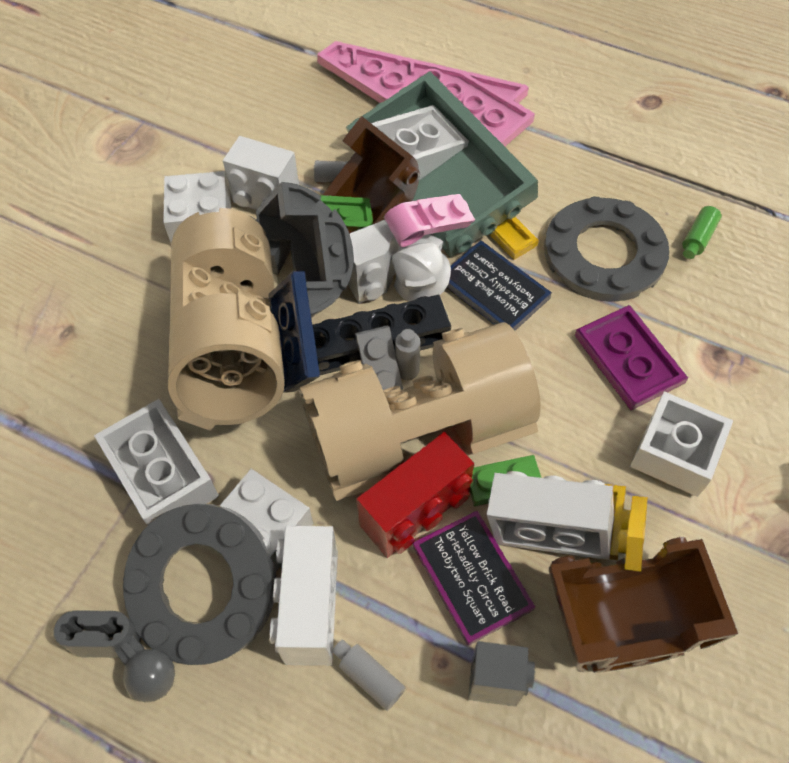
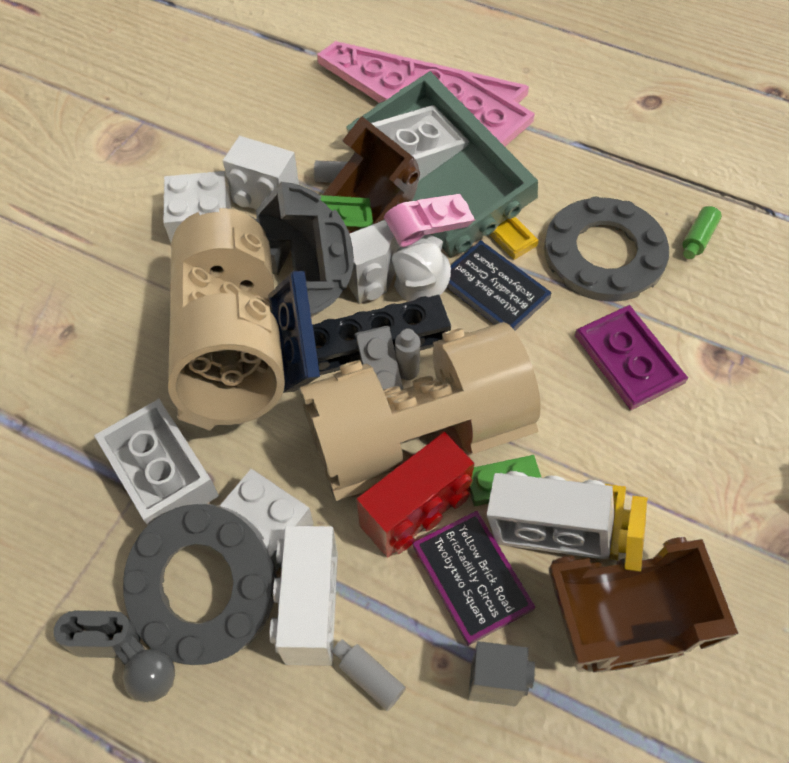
(682, 444): white brick -> none

